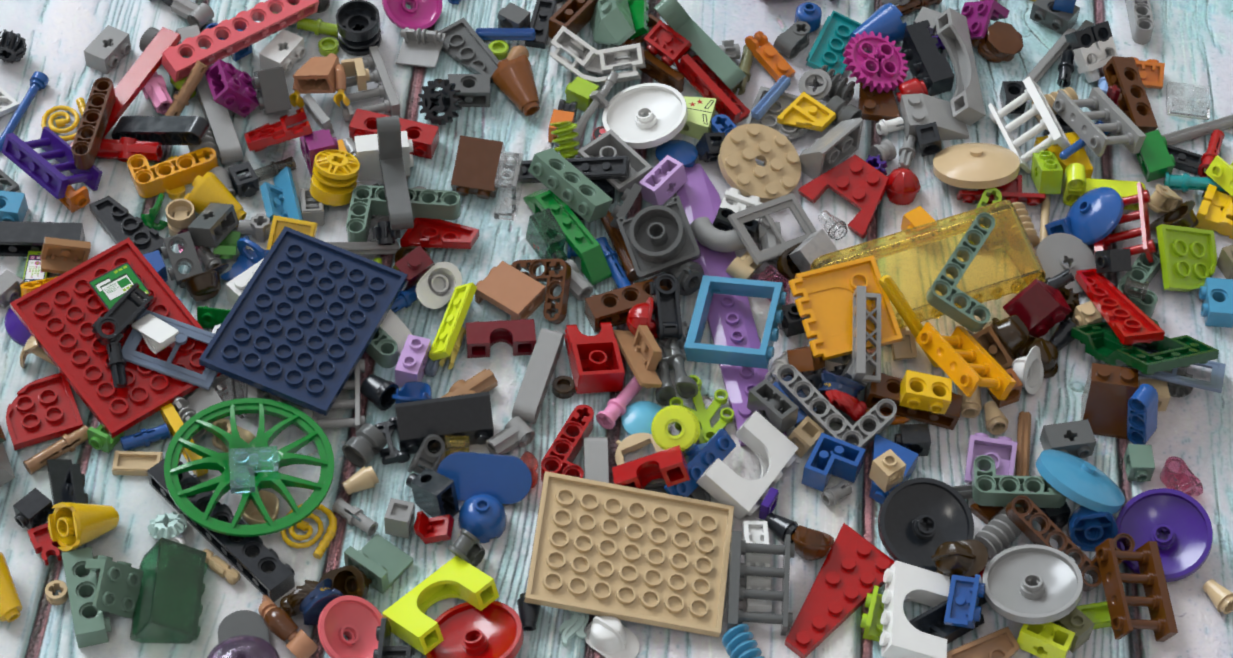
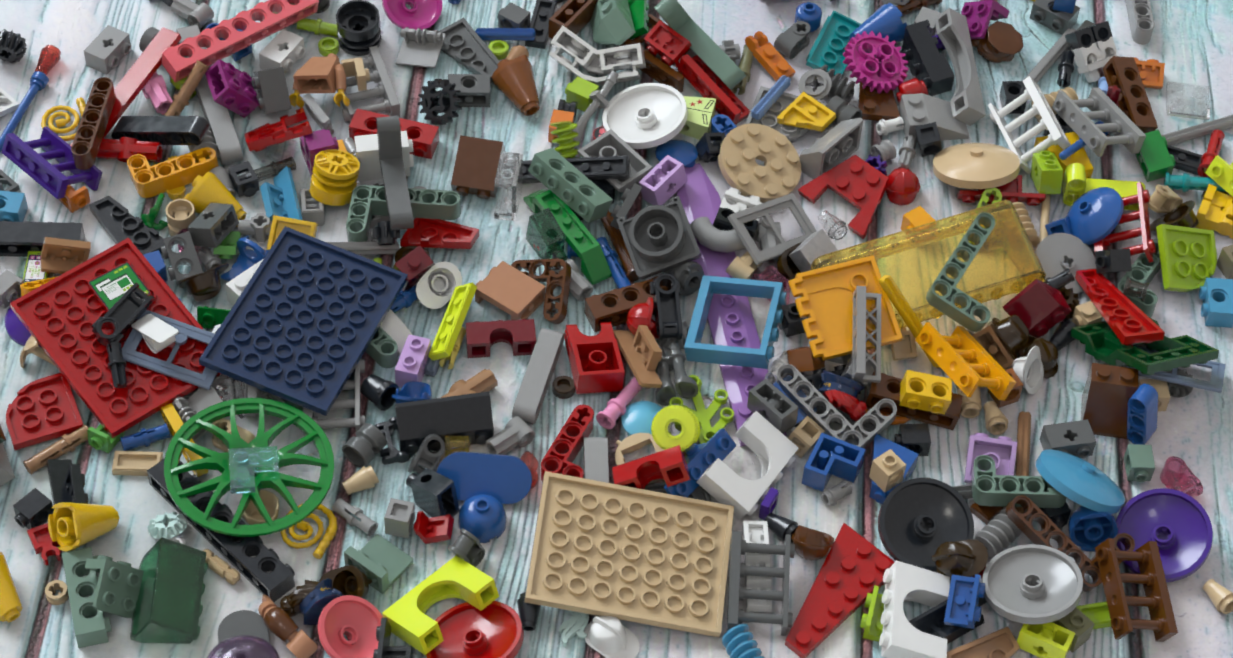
(48, 59): none -> clear red cone

